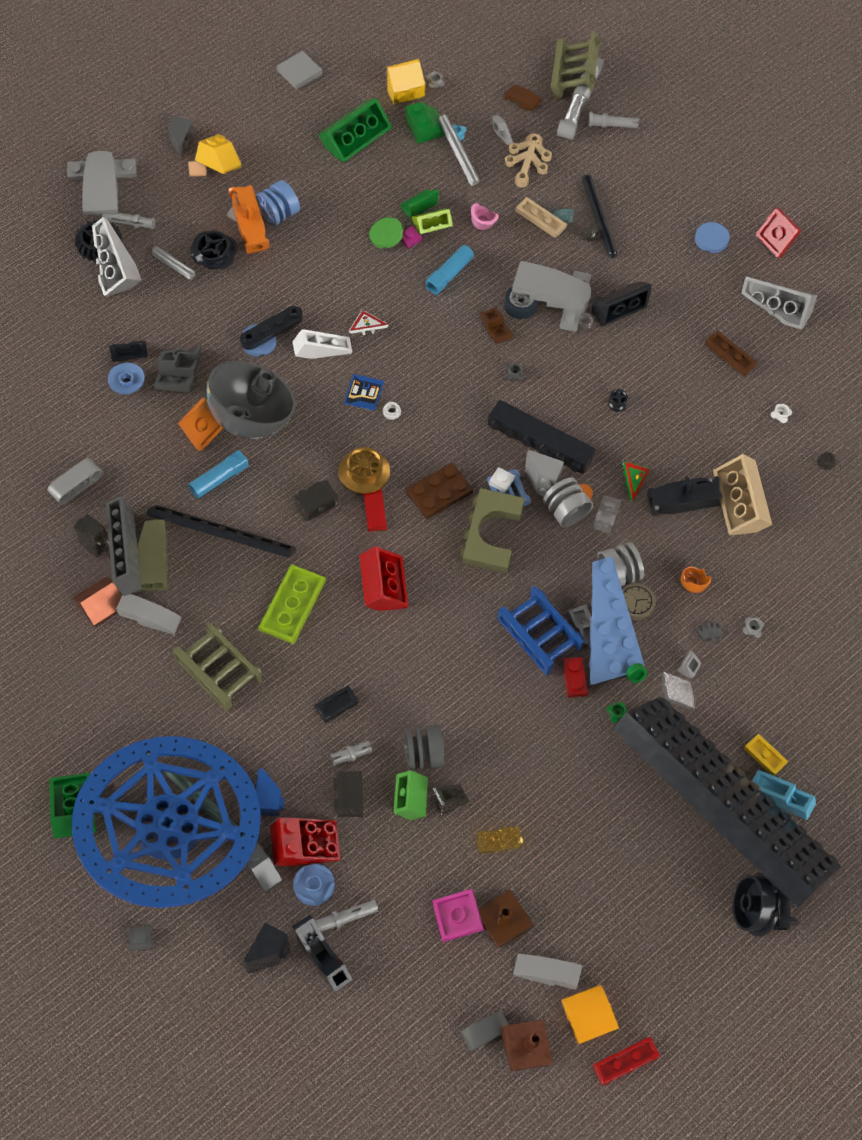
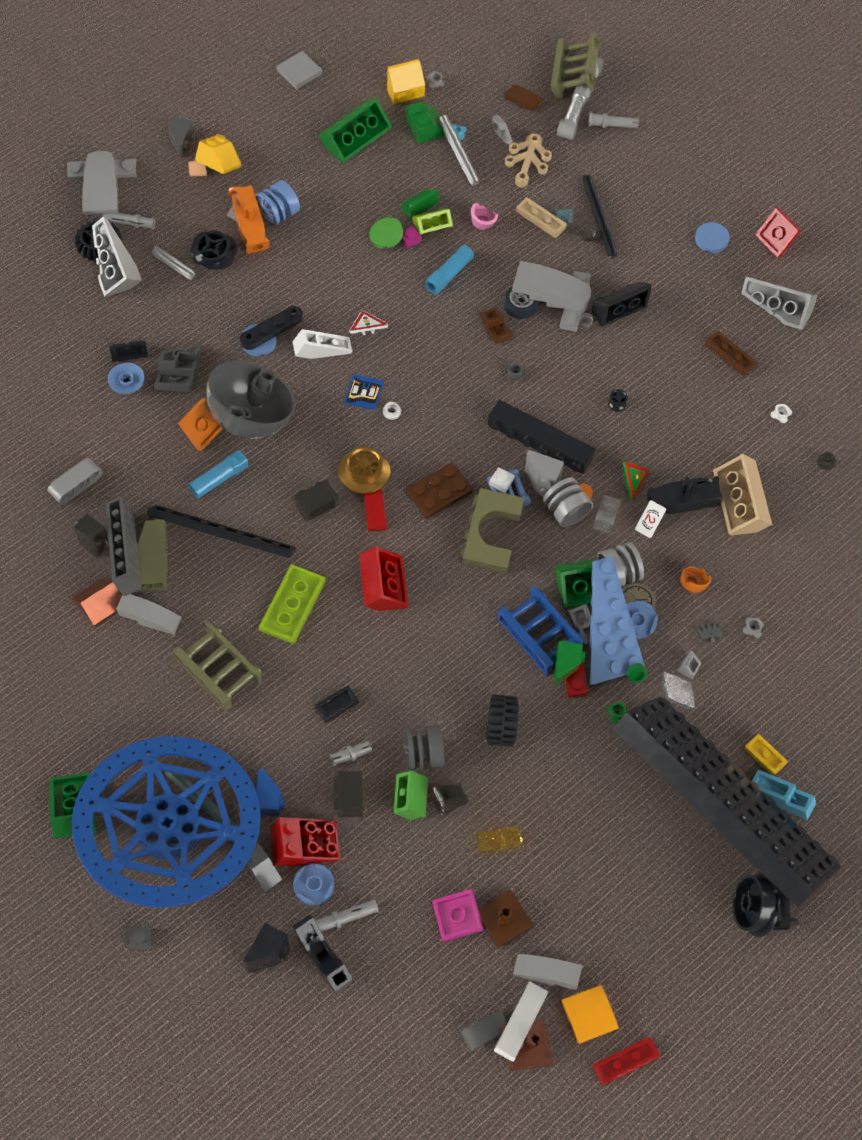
(502, 720): none -> black tyre
(521, 1021): none -> white tile
(567, 660): none -> green slope
(575, 583): none -> green slope
(643, 618): none -> medium blue tile
(650, 519): none -> white sticker

